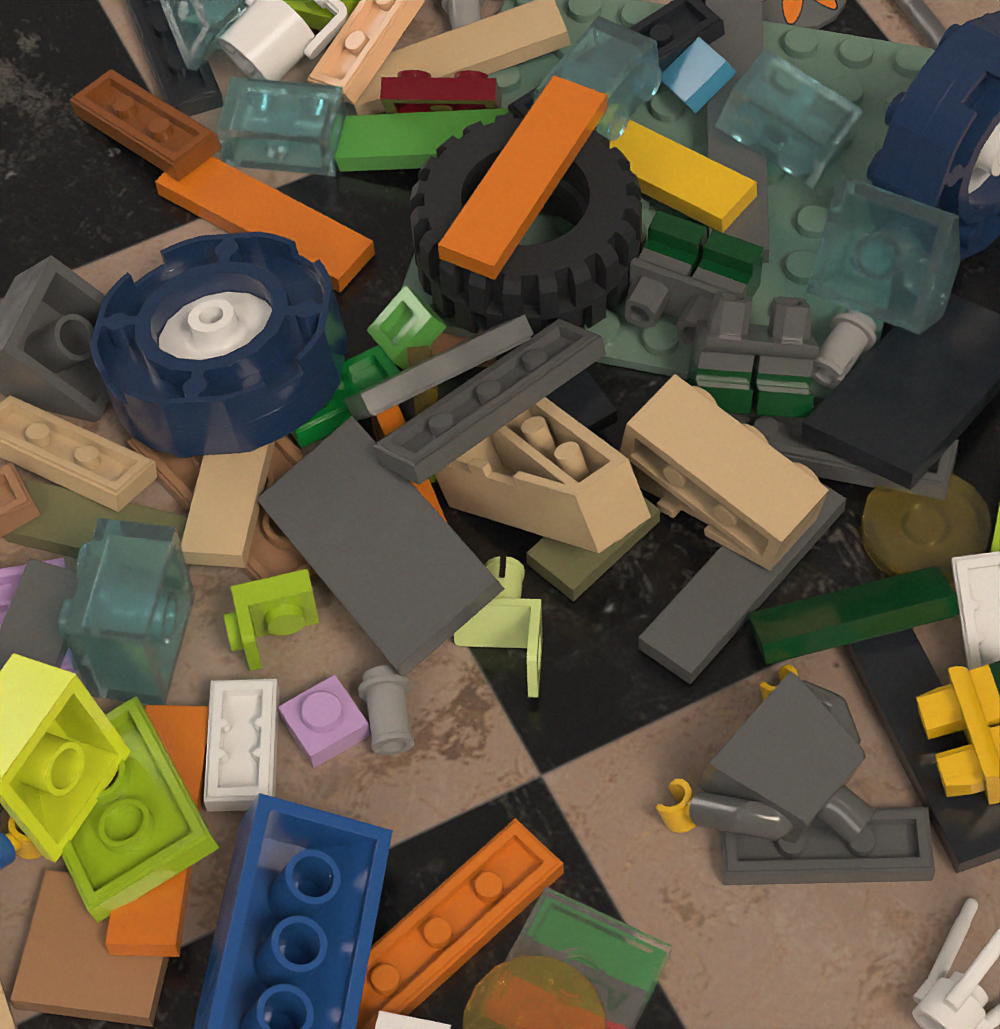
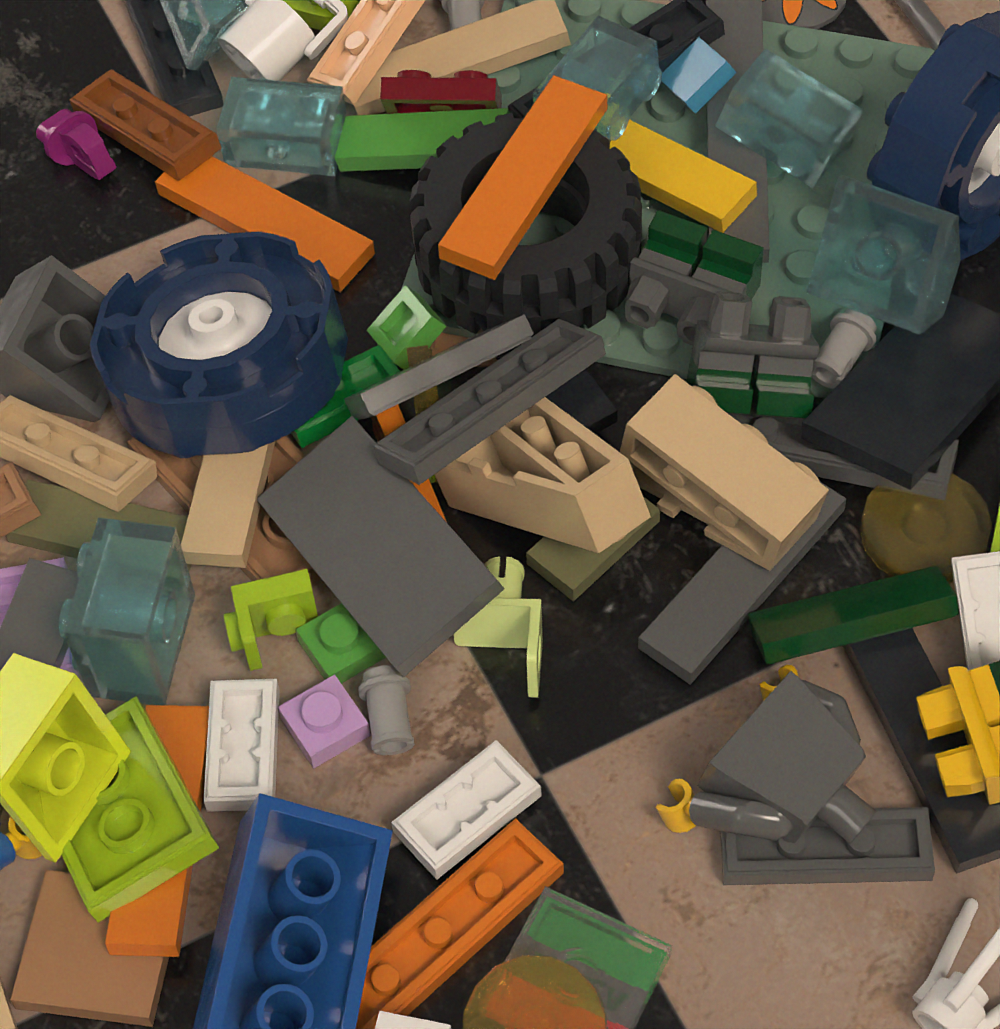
(75, 140): none -> magenta piece
(338, 644): none -> bright green plate
(466, 809): none -> white plate

